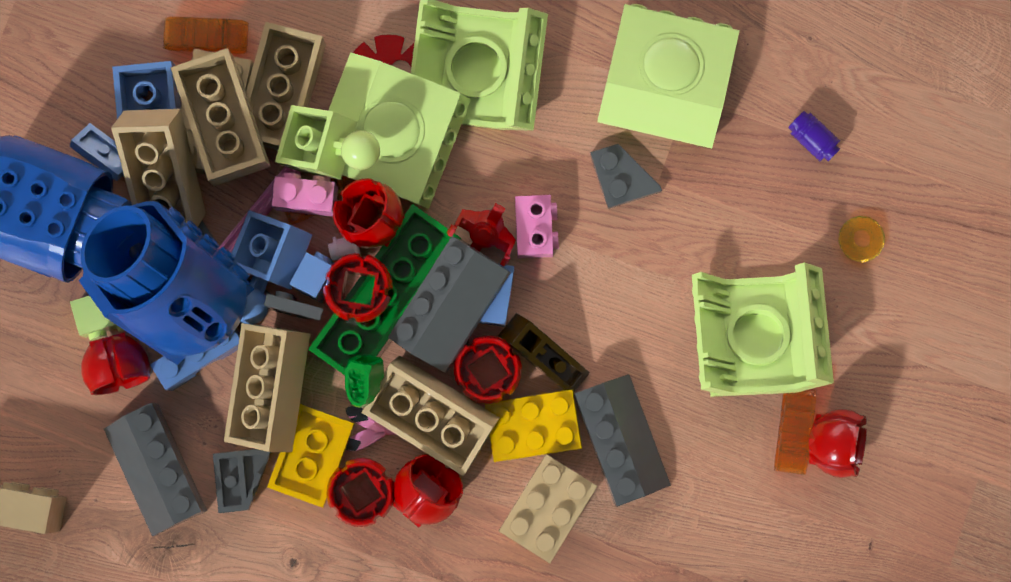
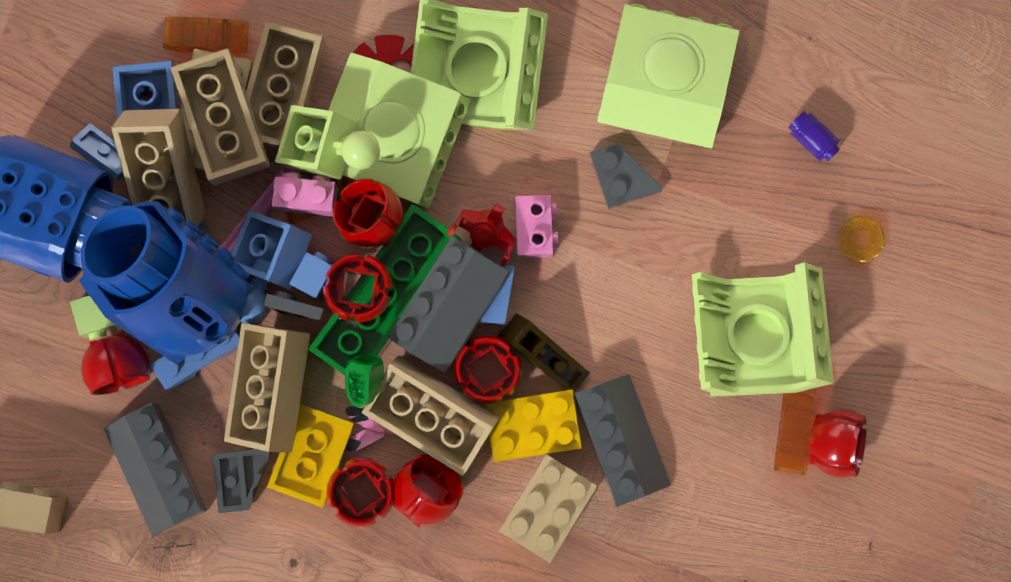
(341, 247): white brick -> none

